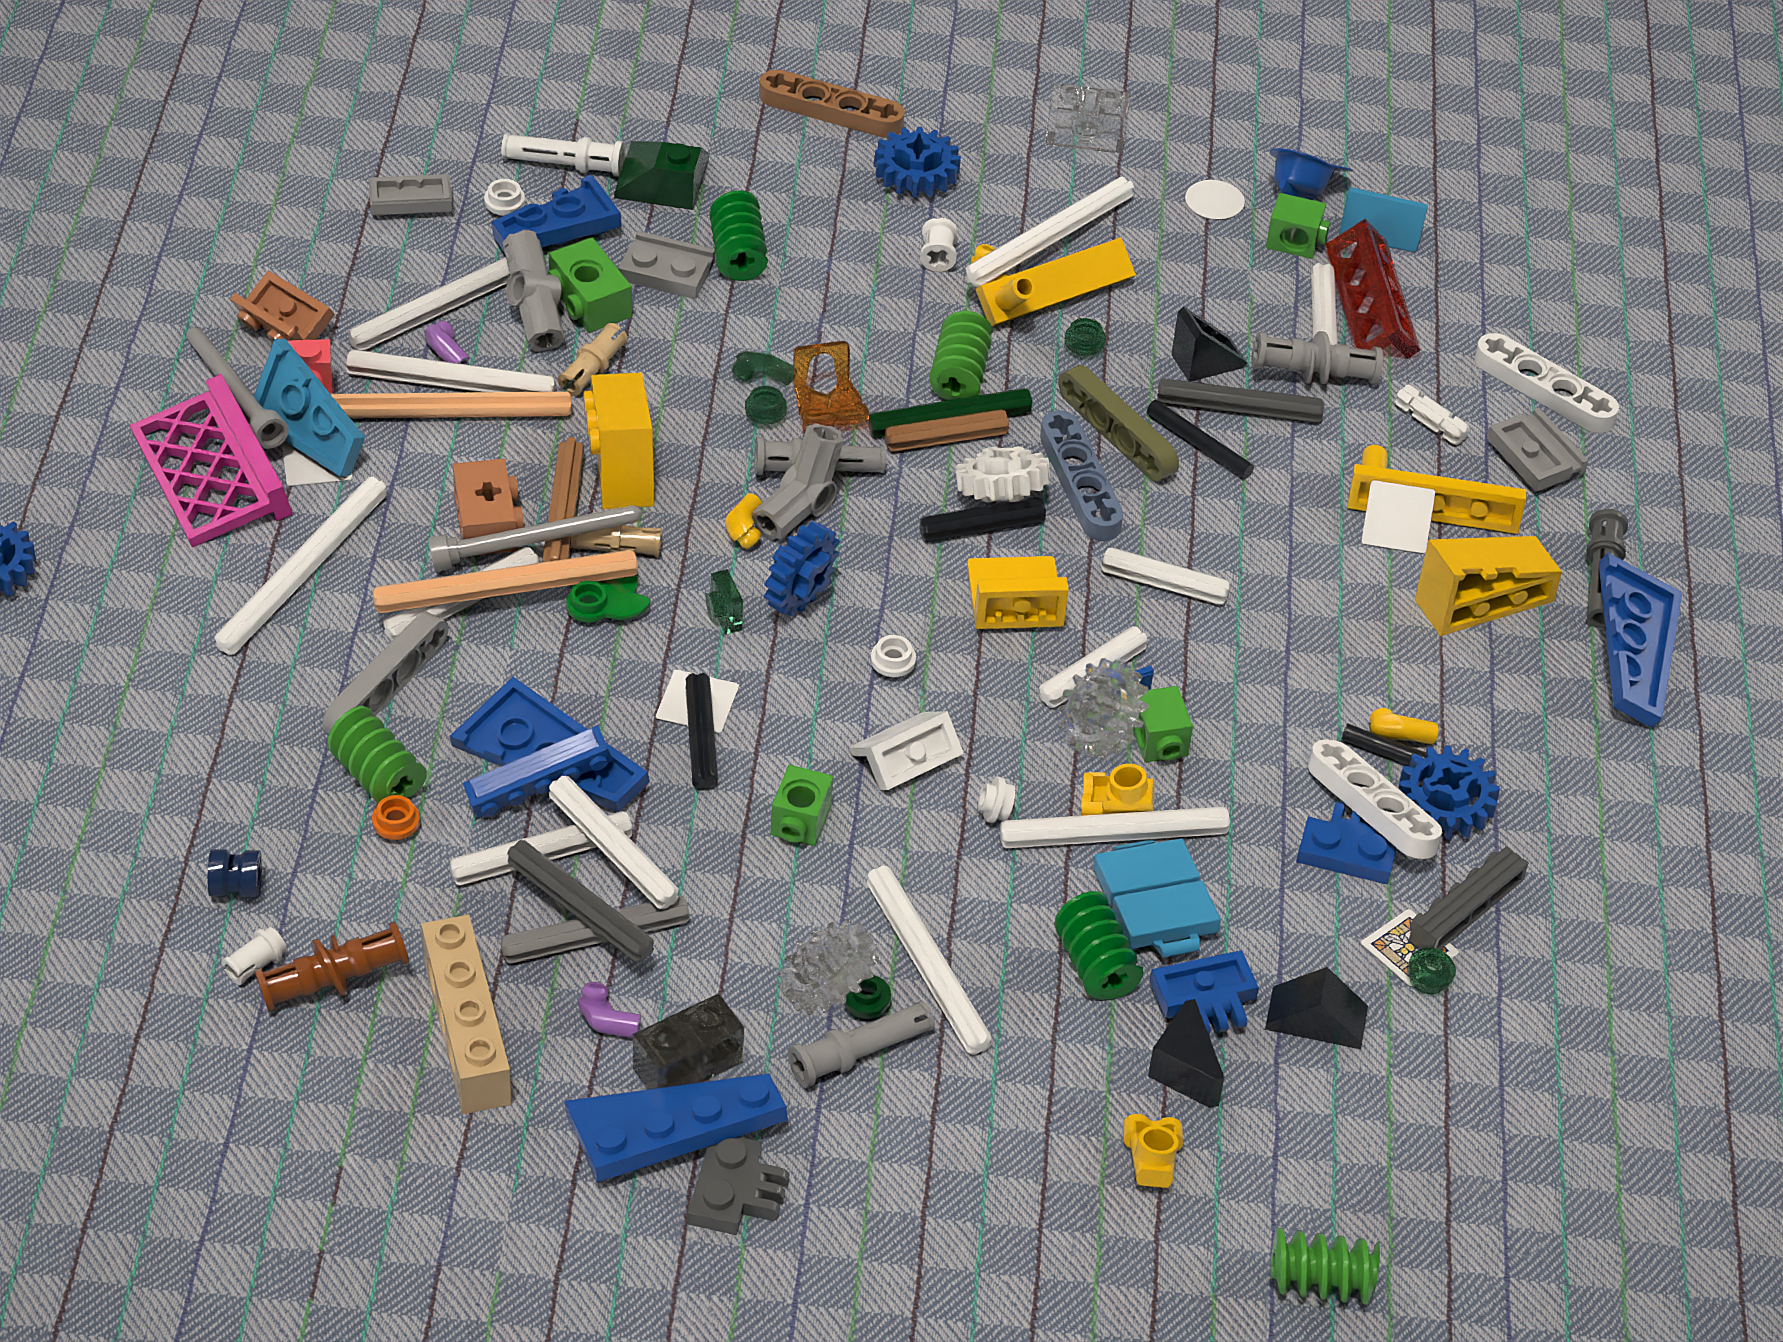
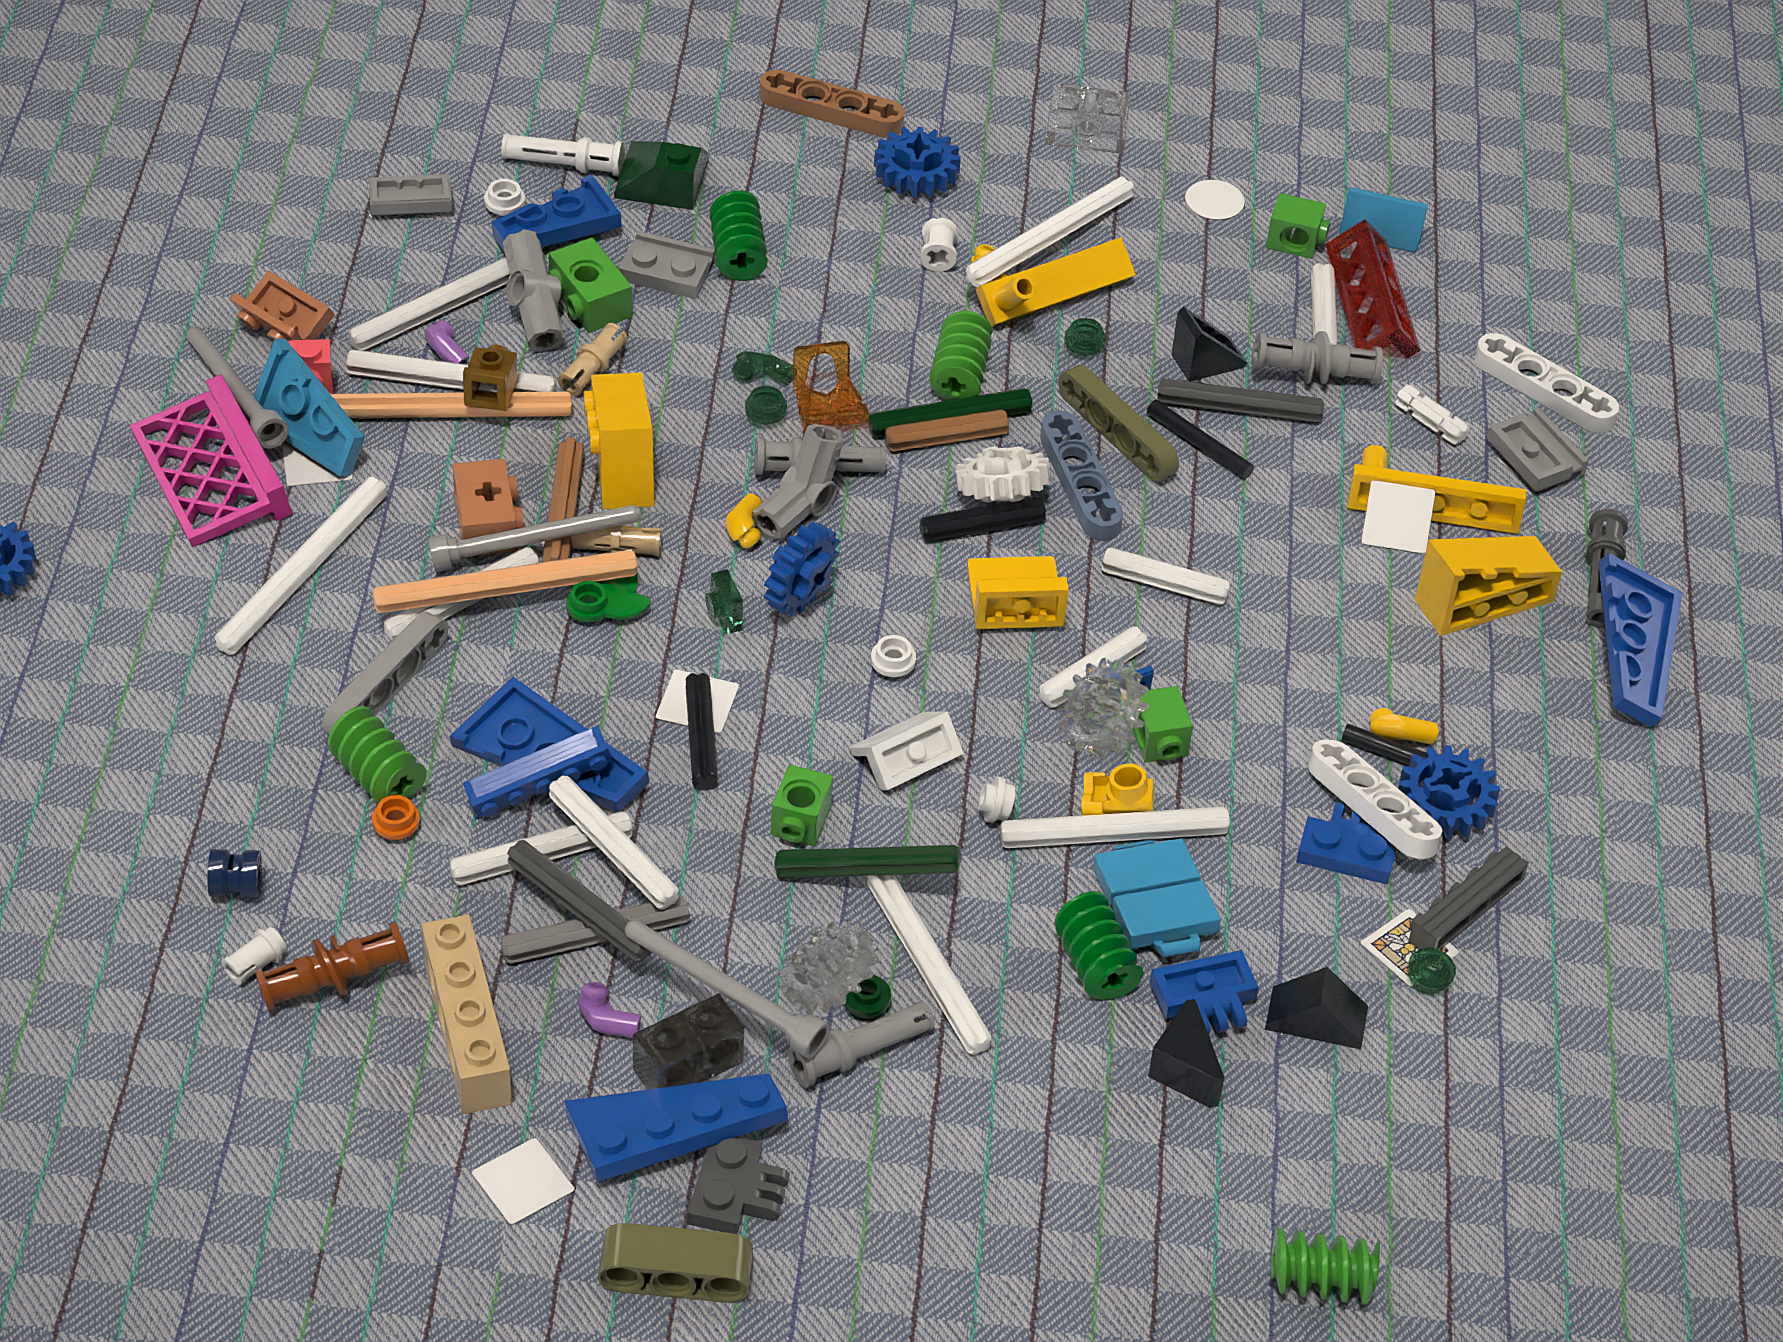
(490, 366): none -> pearl gold brick
(523, 1181): none -> white sticker
(675, 1262): none -> olive beam
(803, 1032): none -> light grey piece
(867, 861): none -> dark green axle
(1153, 1148): yellow plate -> none
(1302, 173): blue piece -> none

